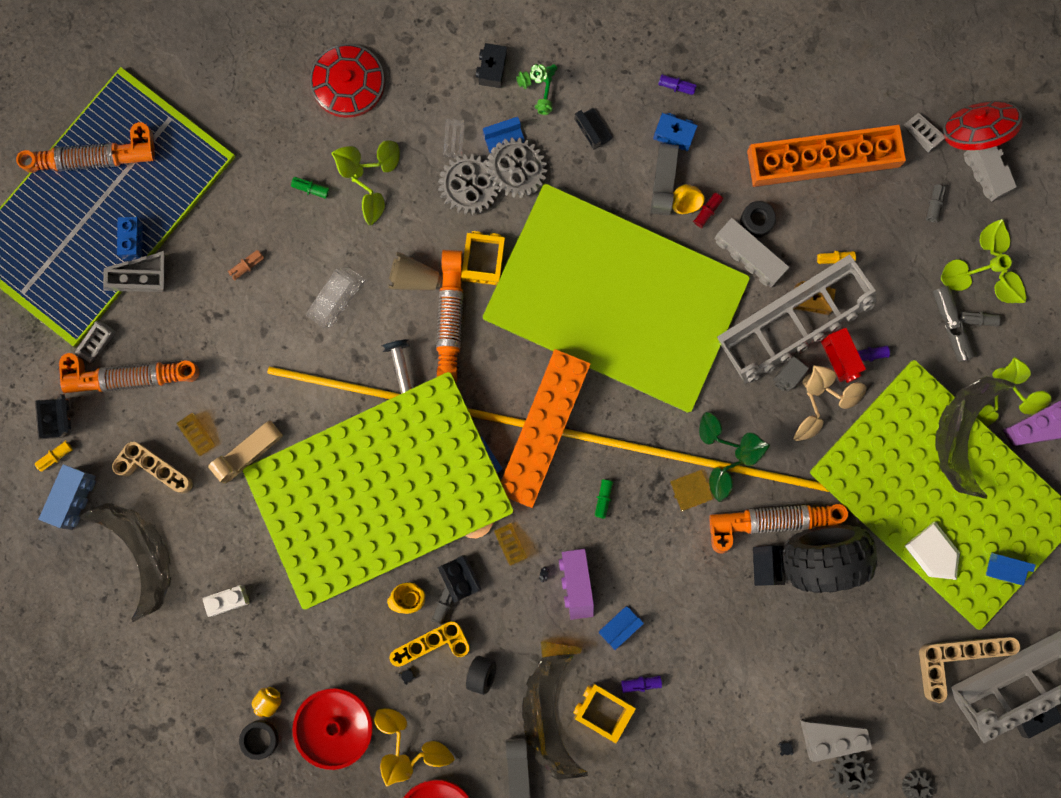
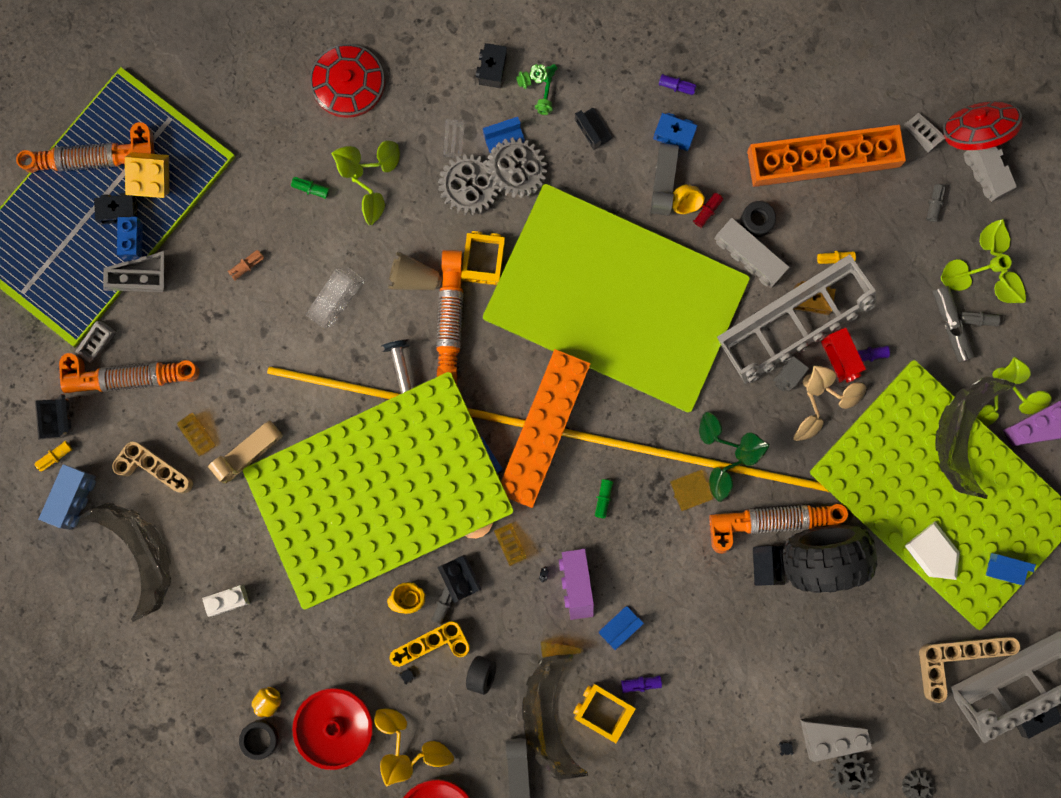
(106, 203): none -> black brick
(147, 174): none -> yellow brick

